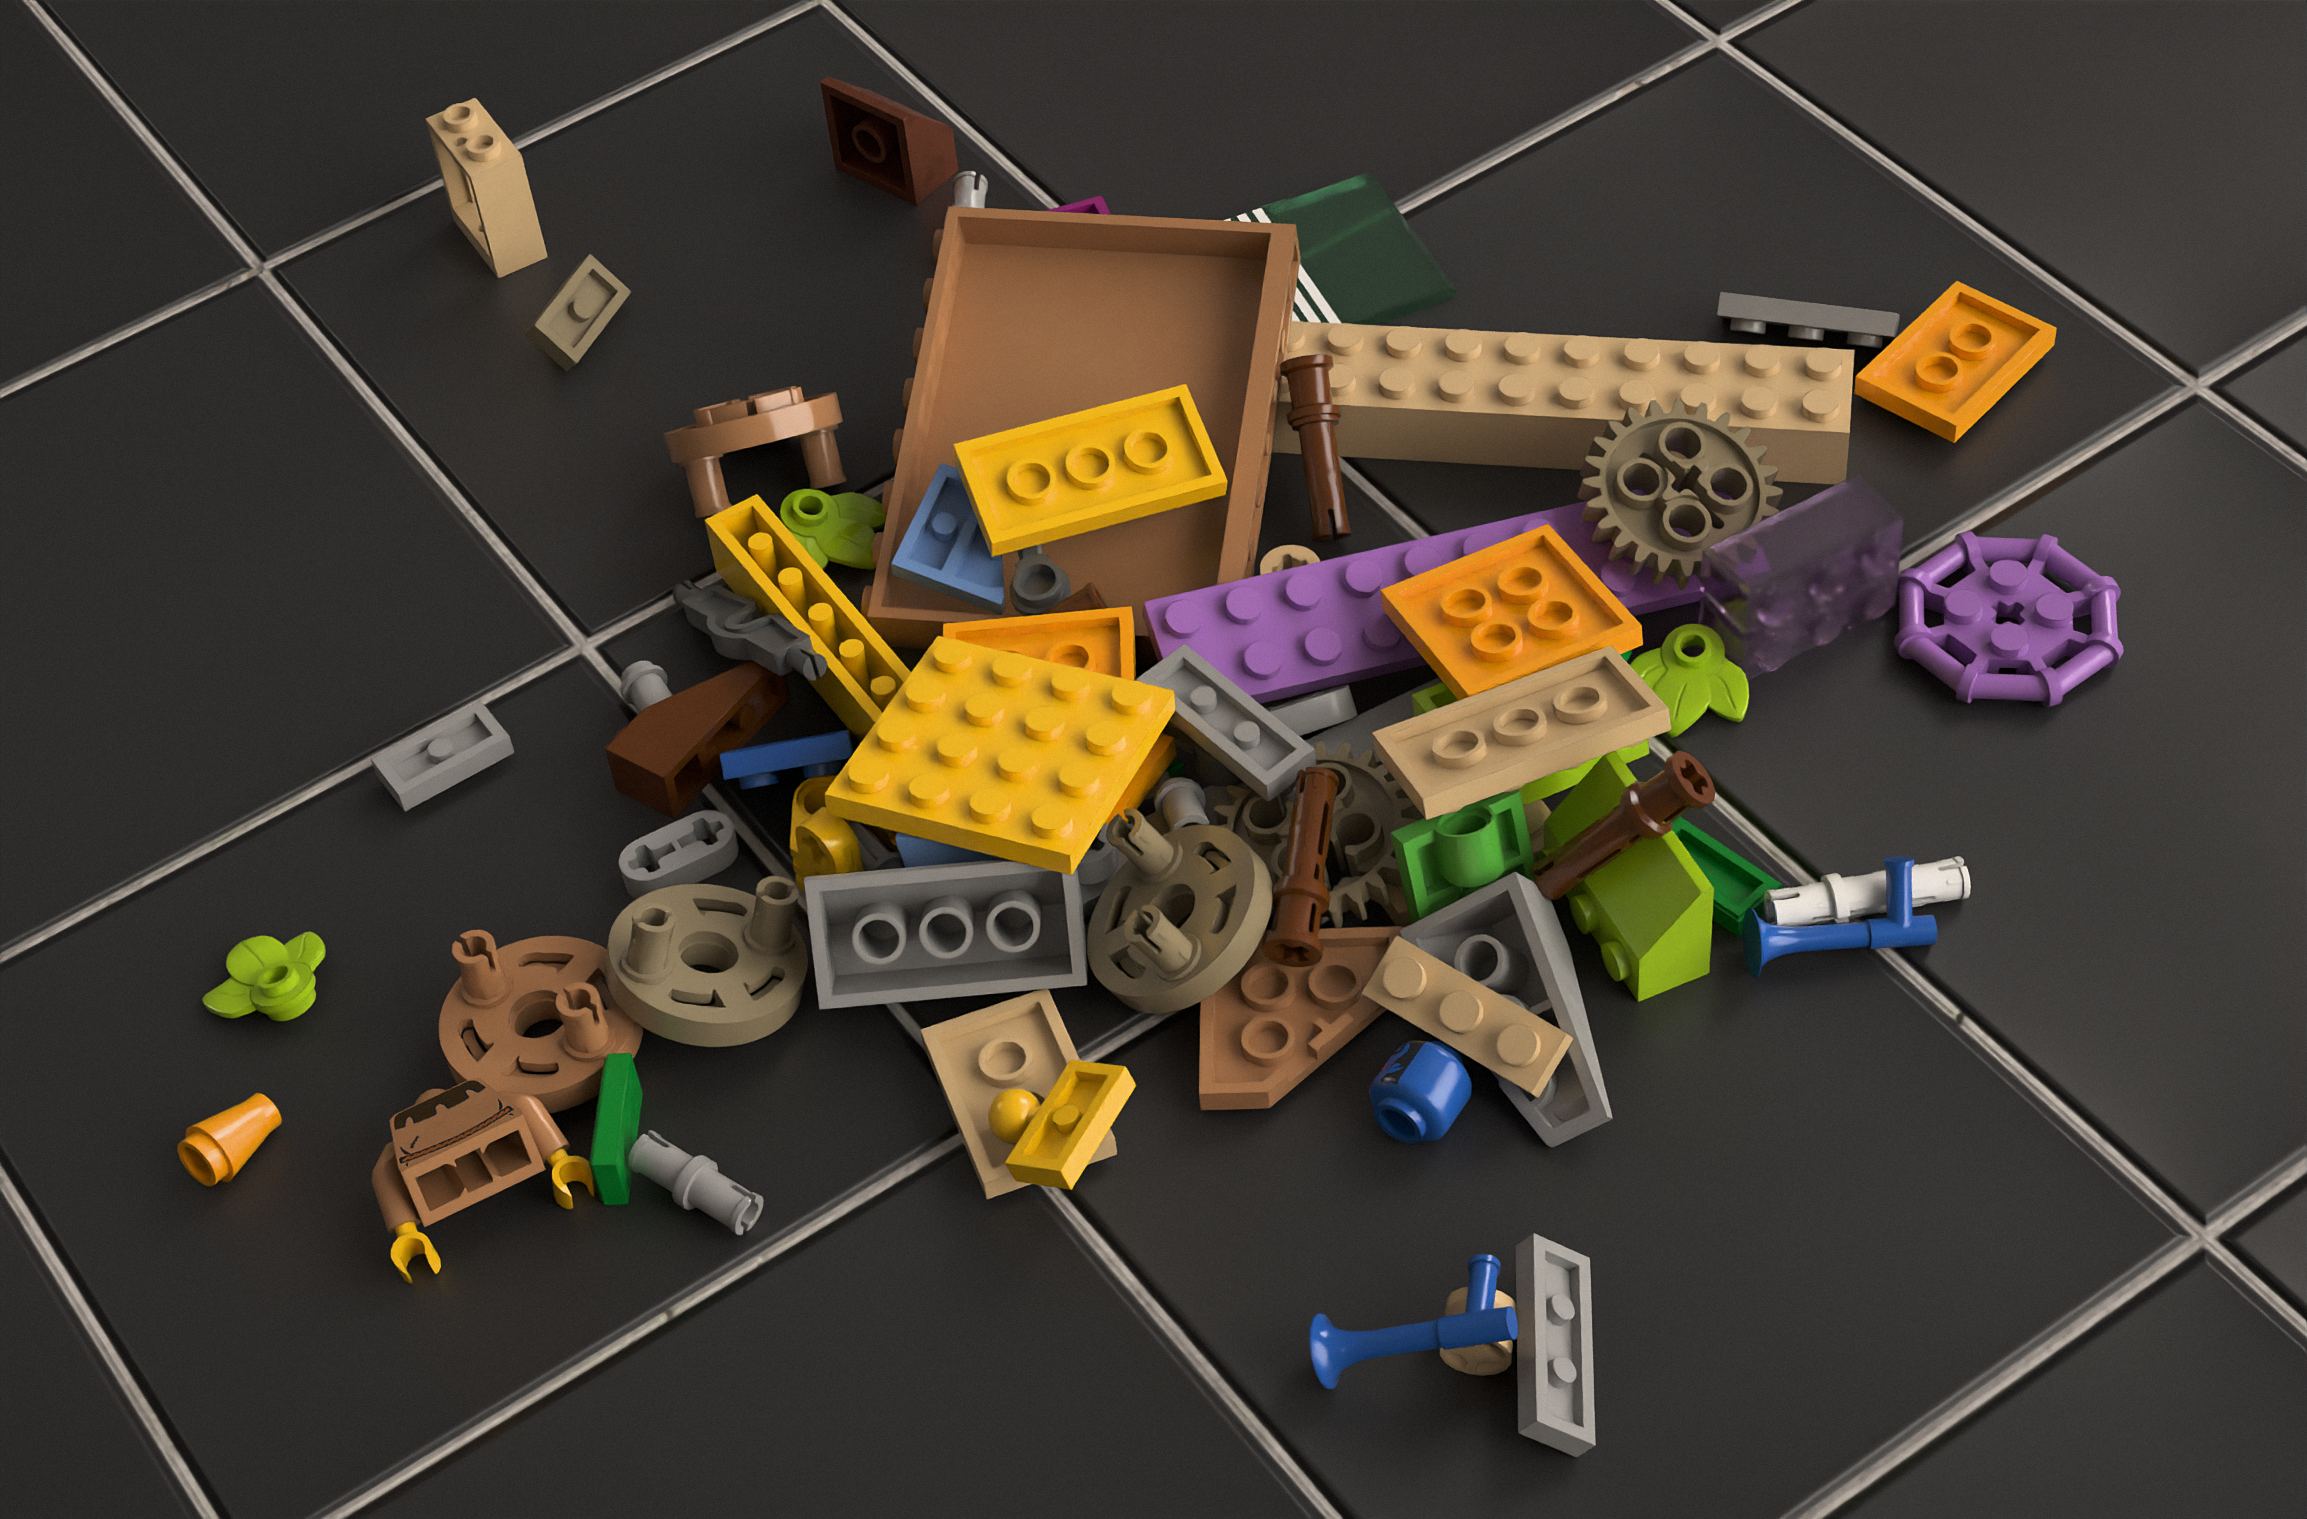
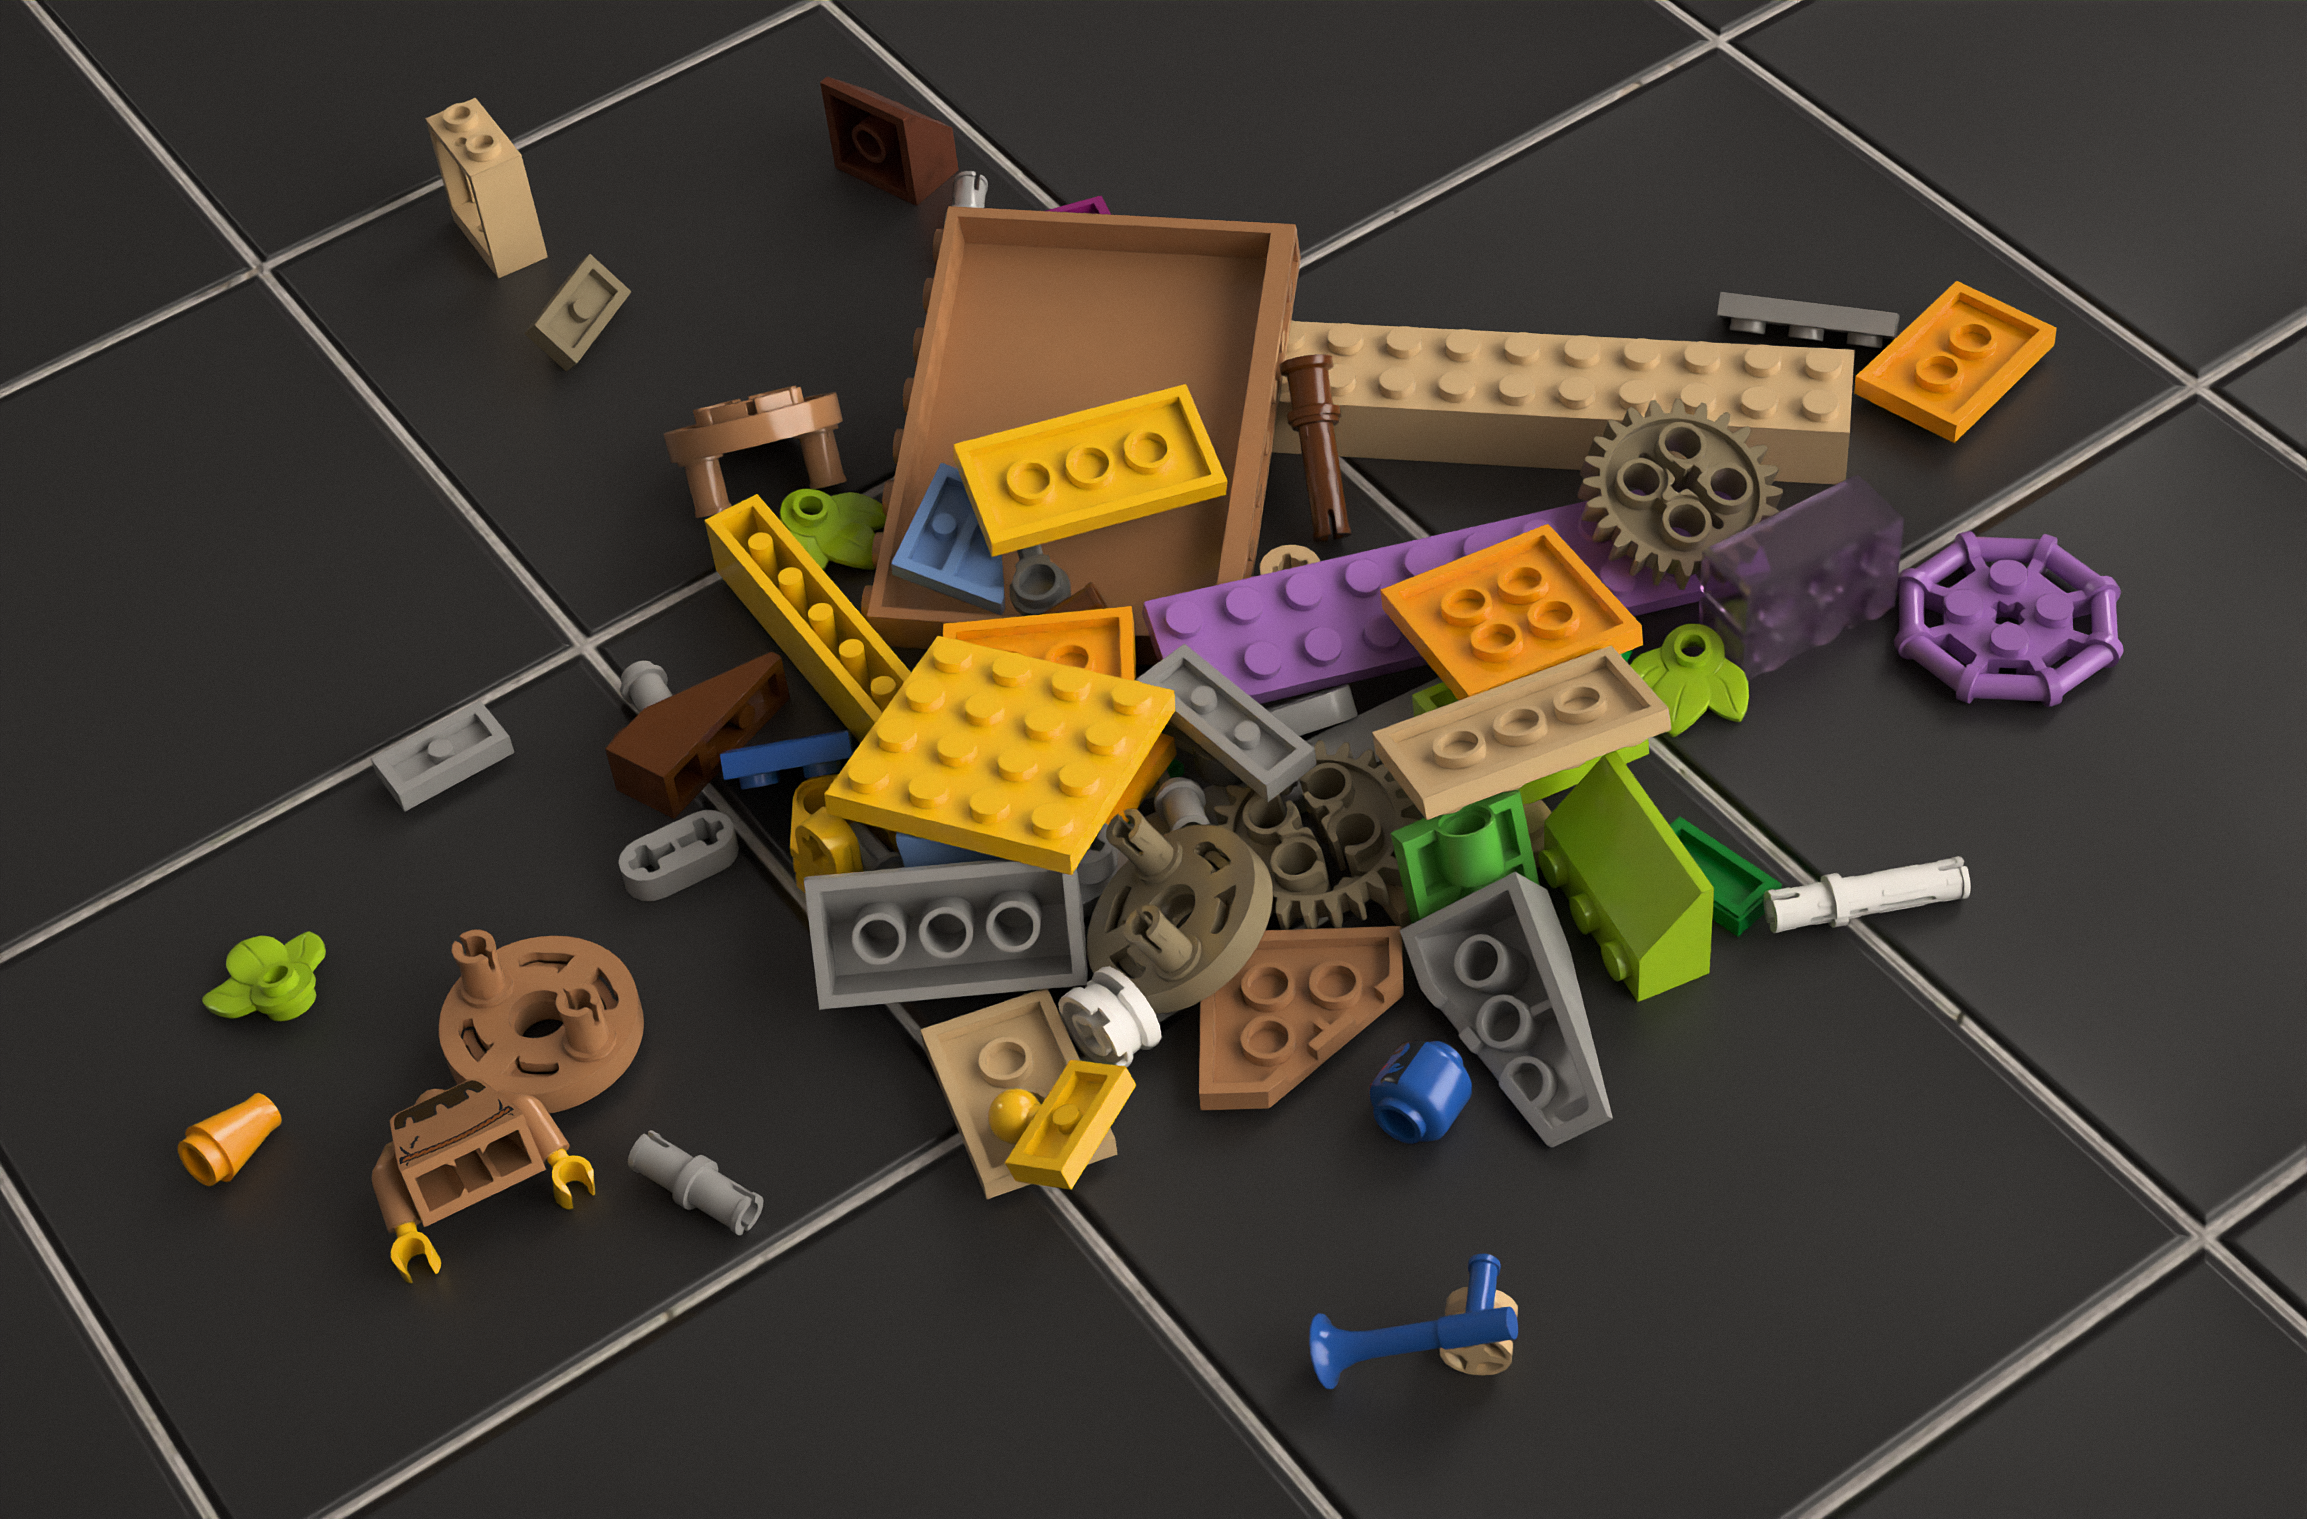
(615, 1128): green tile -> none
(714, 927): dark tan piece -> none
(743, 633): dark grey piece -> none
(1109, 1018): none -> white wheel
(1300, 892): reddish brown pin -> none
(1356, 255): clear green piece -> none
(1467, 1016): tan plate -> none
(1554, 1346): light grey plate -> none
(1643, 812): reddish brown pin -> none
(1900, 928): blue piece -> none

